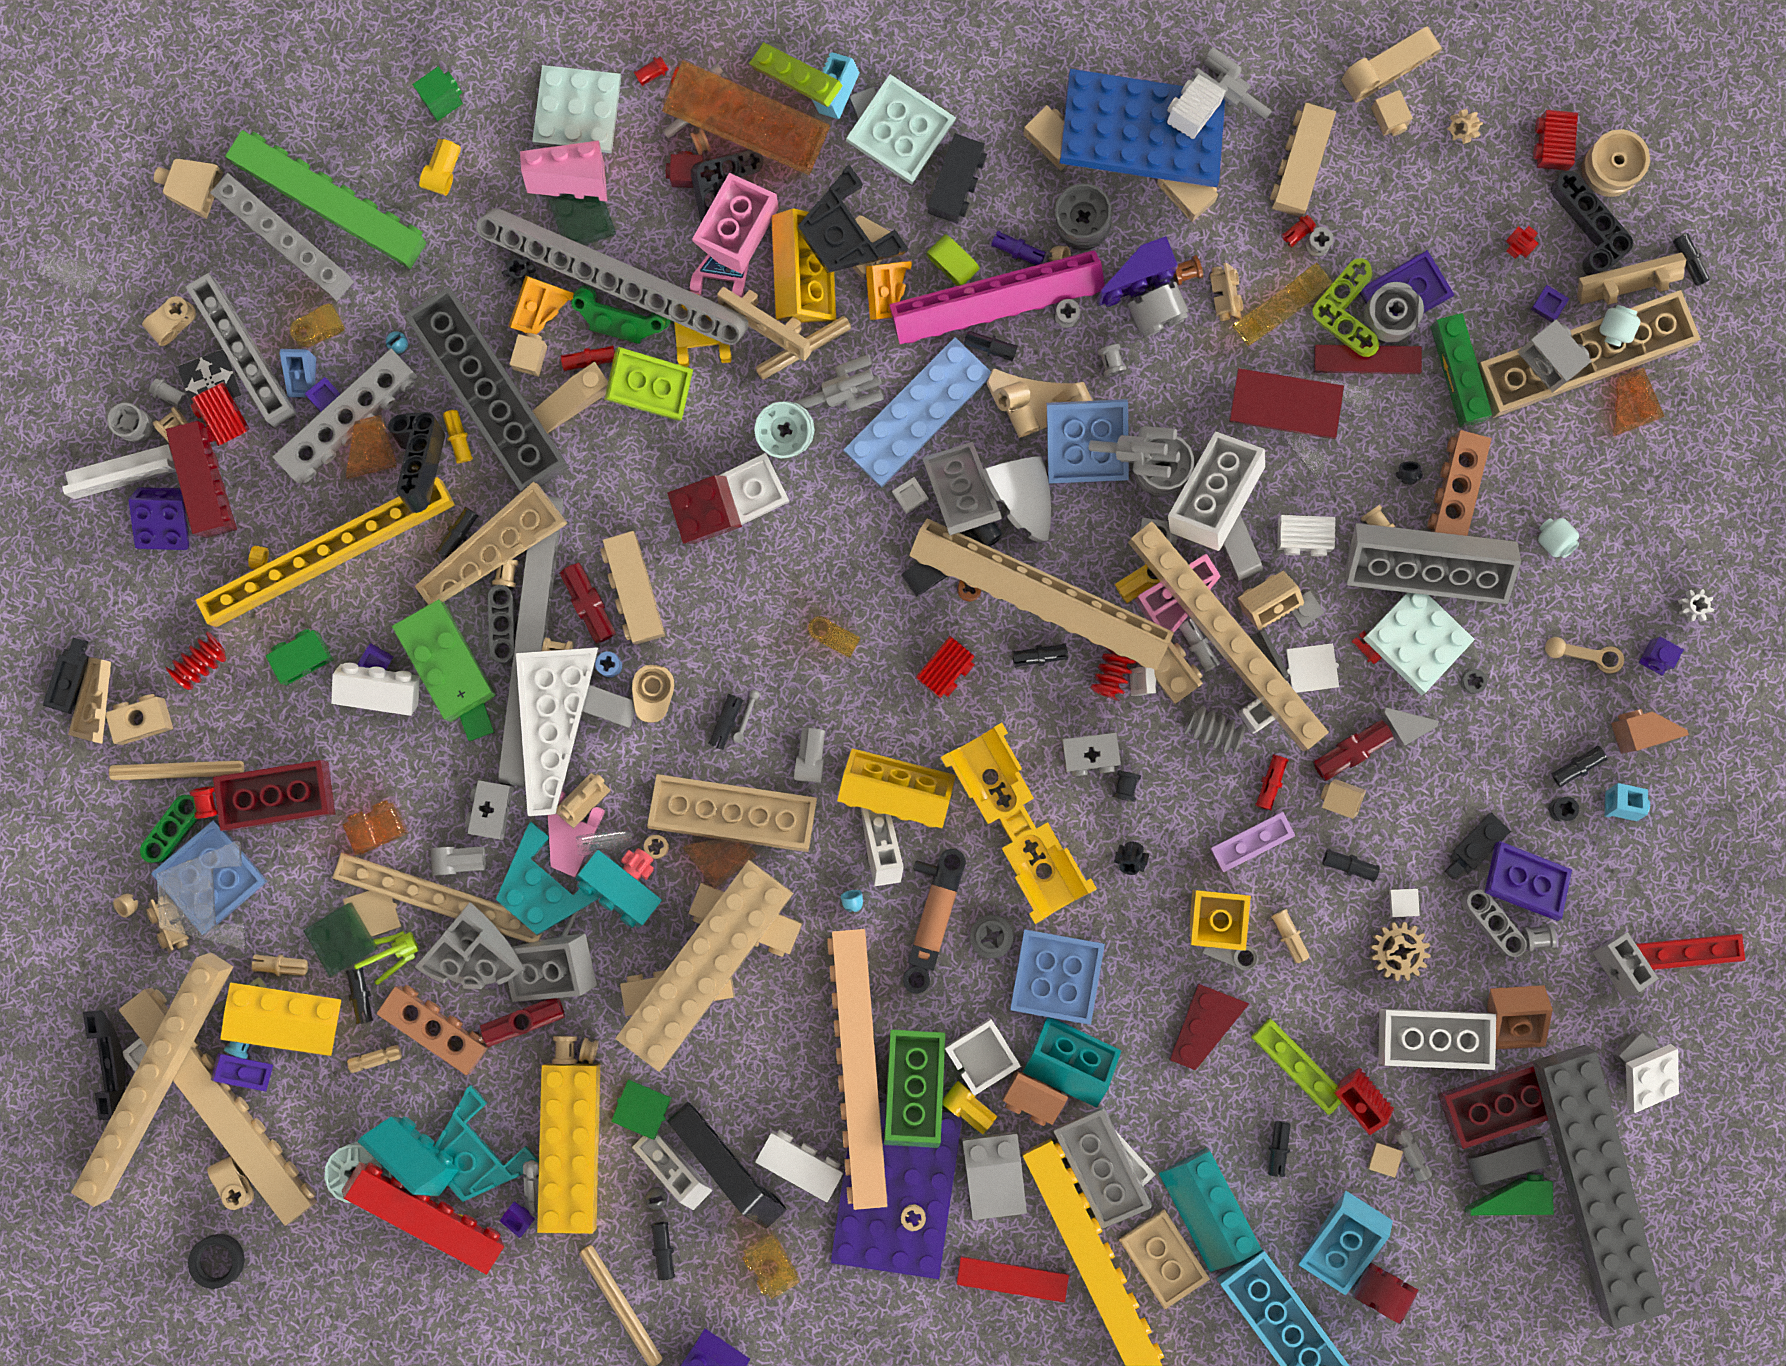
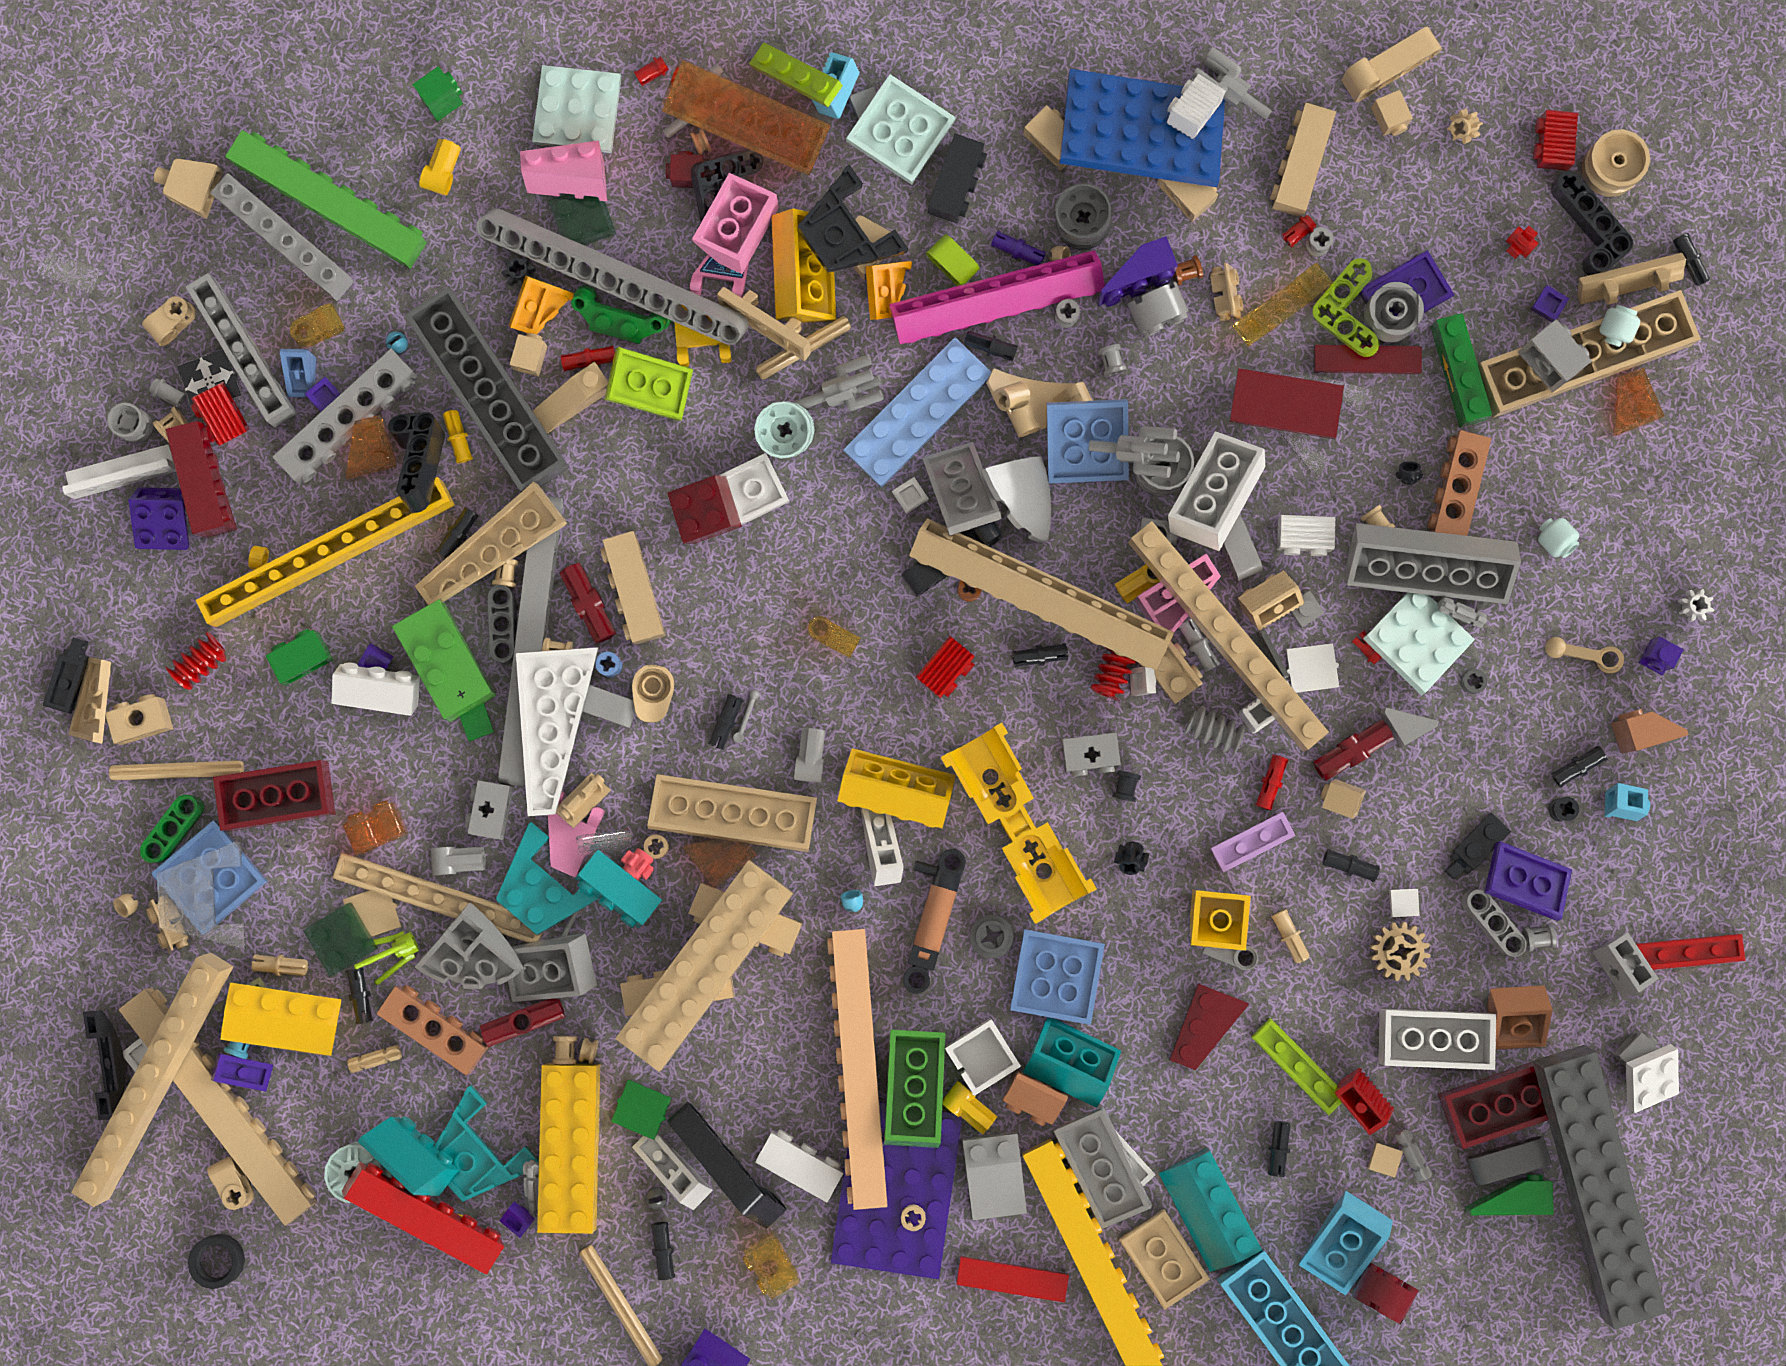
(204, 802): red bush -> none
(1462, 612): none -> light grey axle

